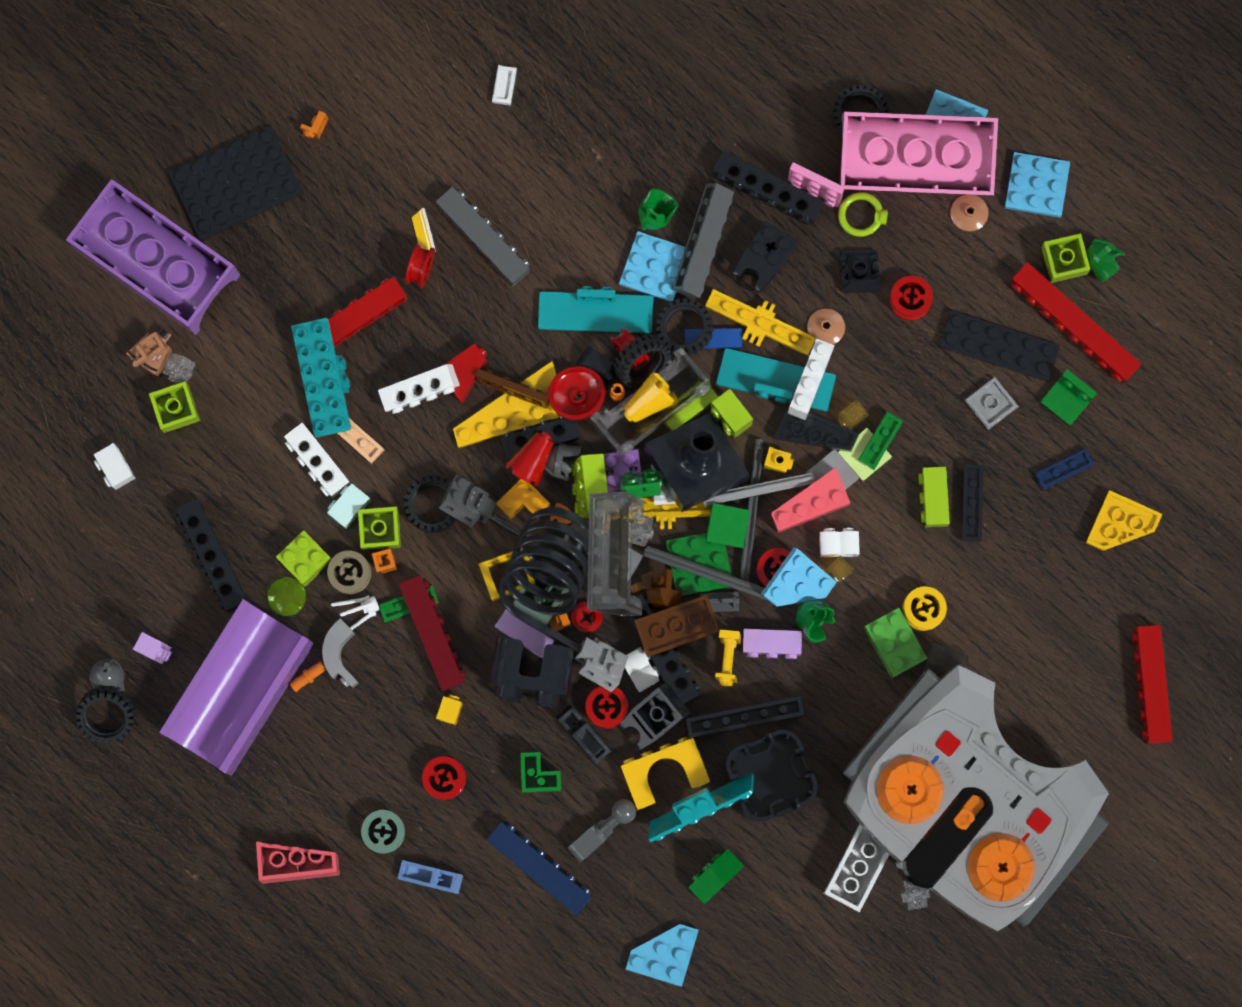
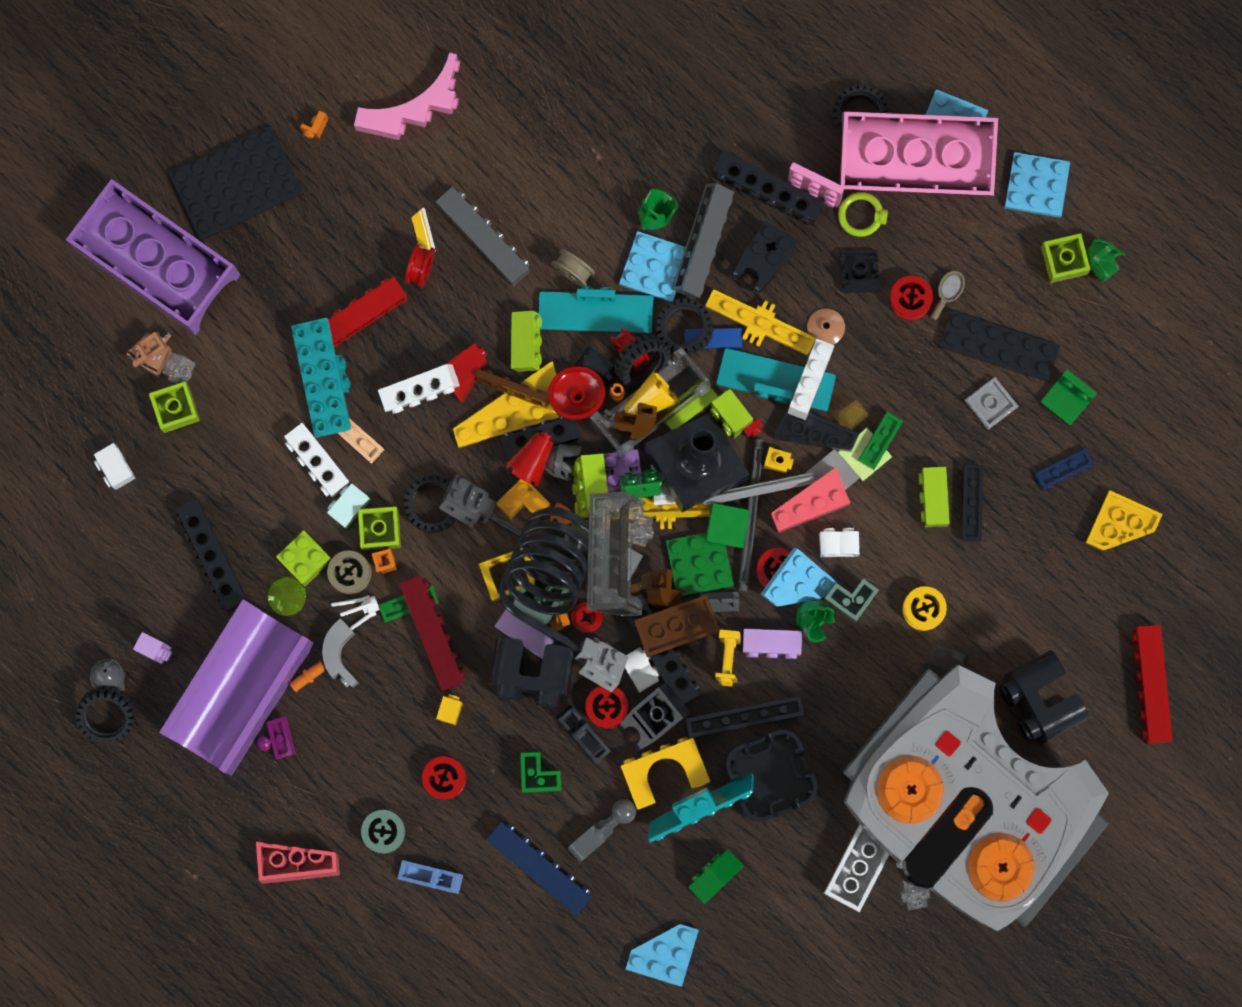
(279, 738): none -> magenta plate
(437, 97): none -> bright pink arch
(504, 85): white tile -> none
(526, 341): none -> lime brick
(572, 268): none -> dark tan wheel
(639, 424): none -> reddish brown brick
(703, 571): dark grey axle -> none
(753, 429): none -> red plate
(839, 569): clear yellow brick -> none
(851, 604): none -> sand green brick
(895, 643): bright green brick -> none
(948, 290): none -> dark tan piece
(967, 221): nougat dish -> none
(1022, 689): none -> black piece
(1075, 323): red brick -> none

